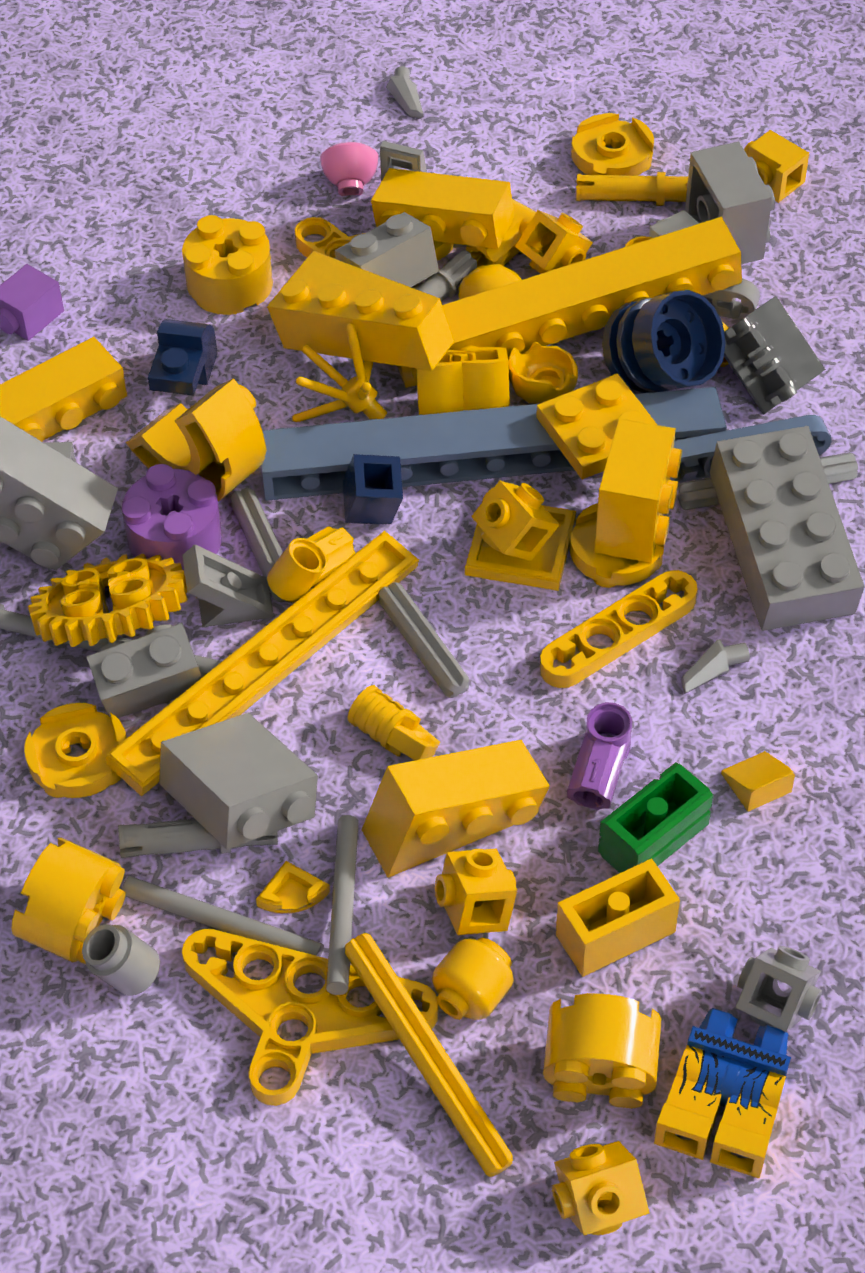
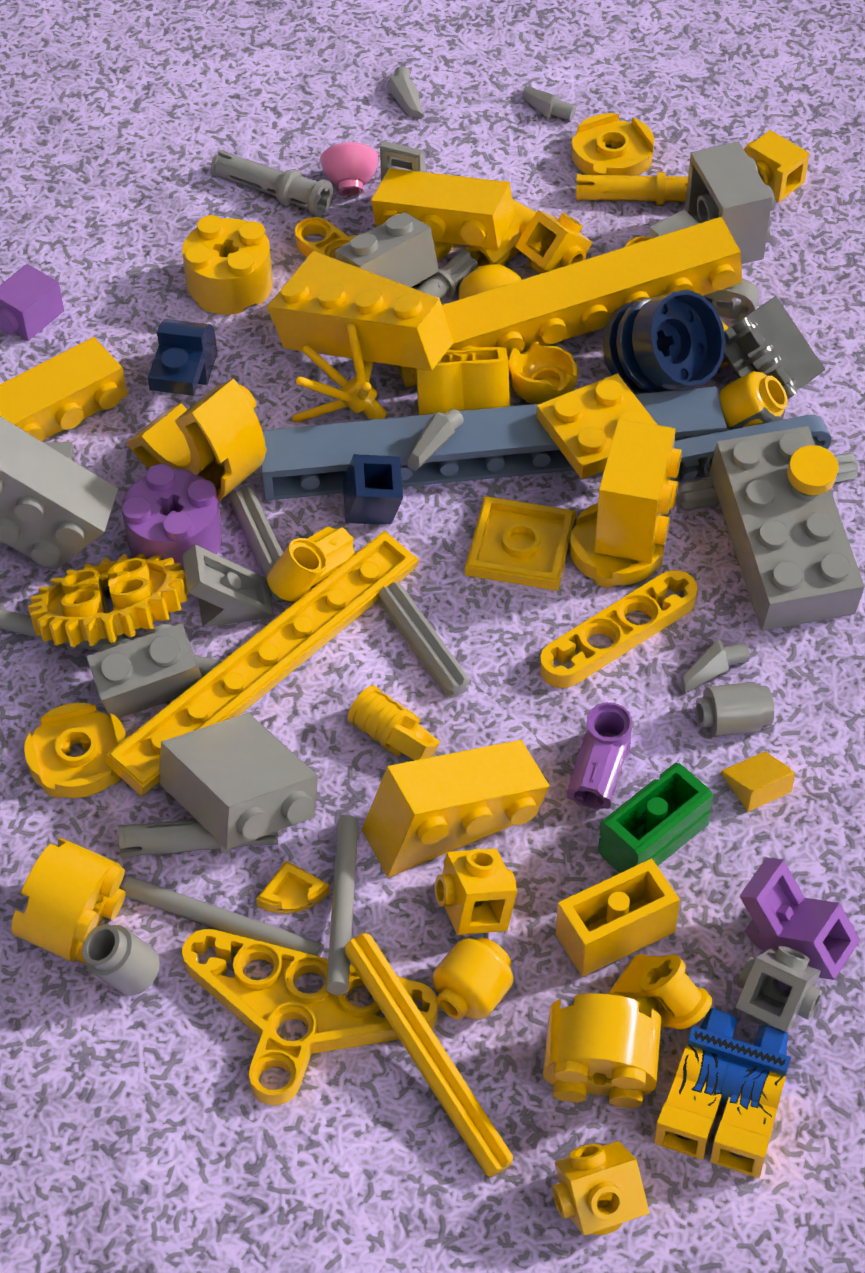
(286, 186): none -> light grey pin
(434, 436): none -> light grey bar
(514, 520): yellow brick -> none
(548, 104): none -> light grey bar
(666, 988): none -> yellow piece
(735, 709): none -> light grey brick
(752, 400): none -> yellow head
(790, 920): none -> medium lavender brick
(812, 470): none -> yellow tile

